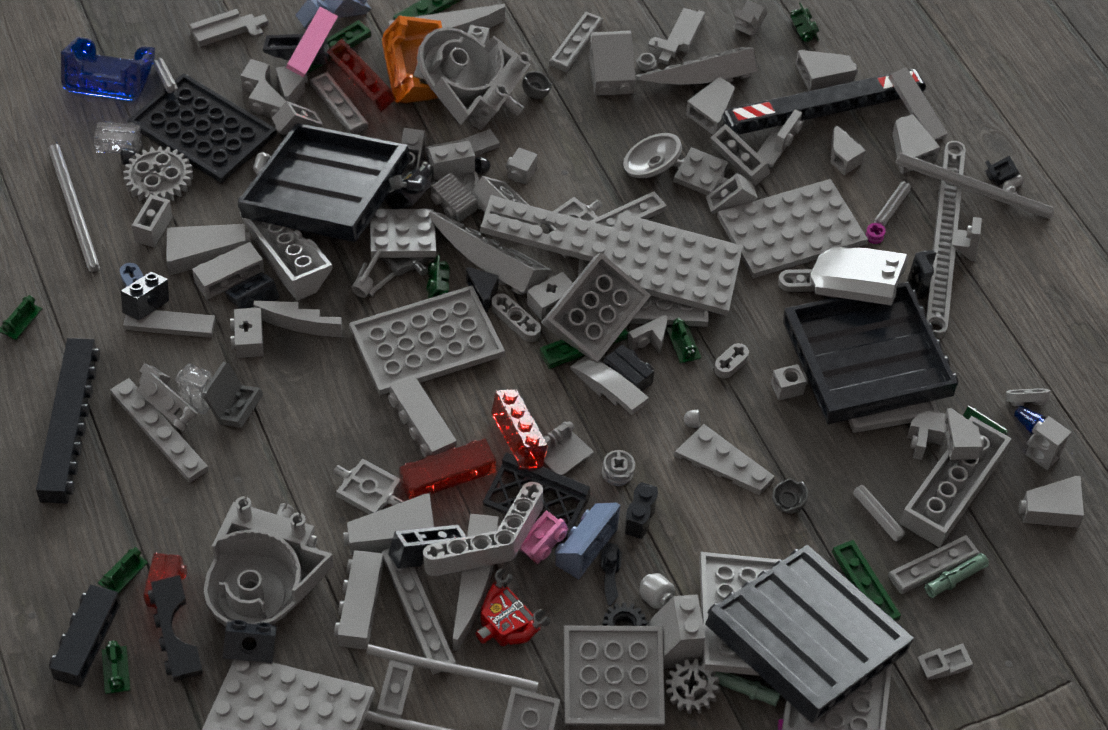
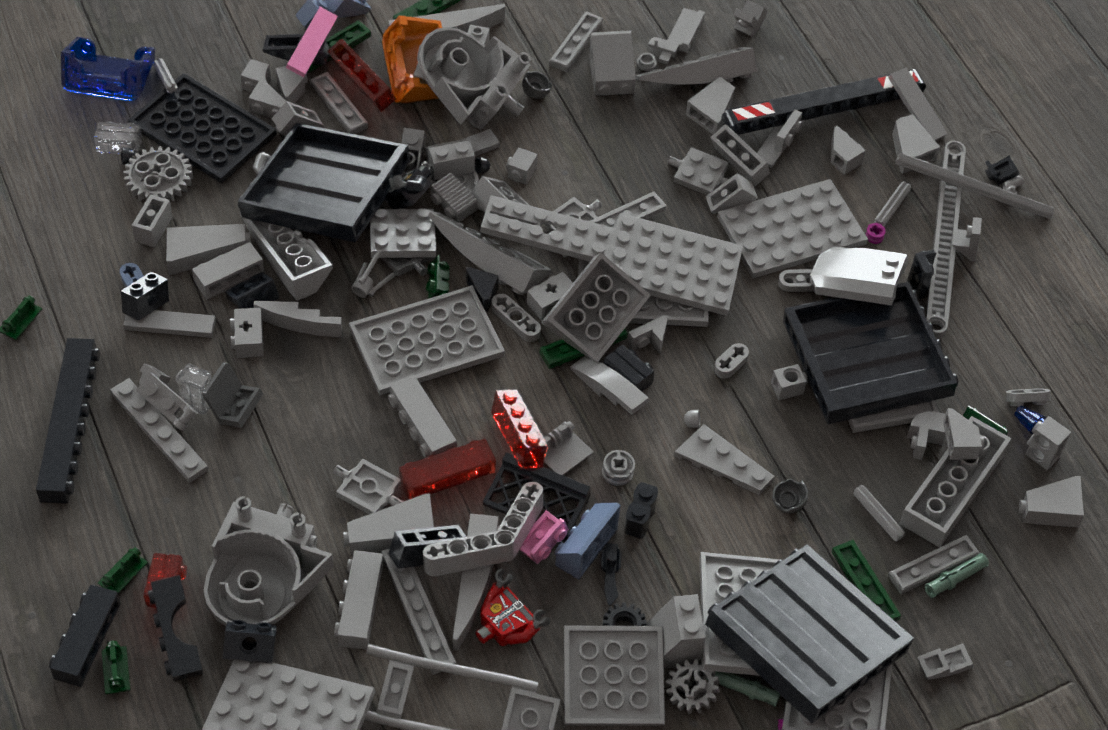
(74, 208): light grey axle -> none
(226, 26): light grey piece -> none
(652, 155): light grey dish -> none
(656, 590): light grey head -> none
(683, 341): dark green hinge -> none
(808, 29): dark green hinge -> none
(825, 69): light grey slope -> none

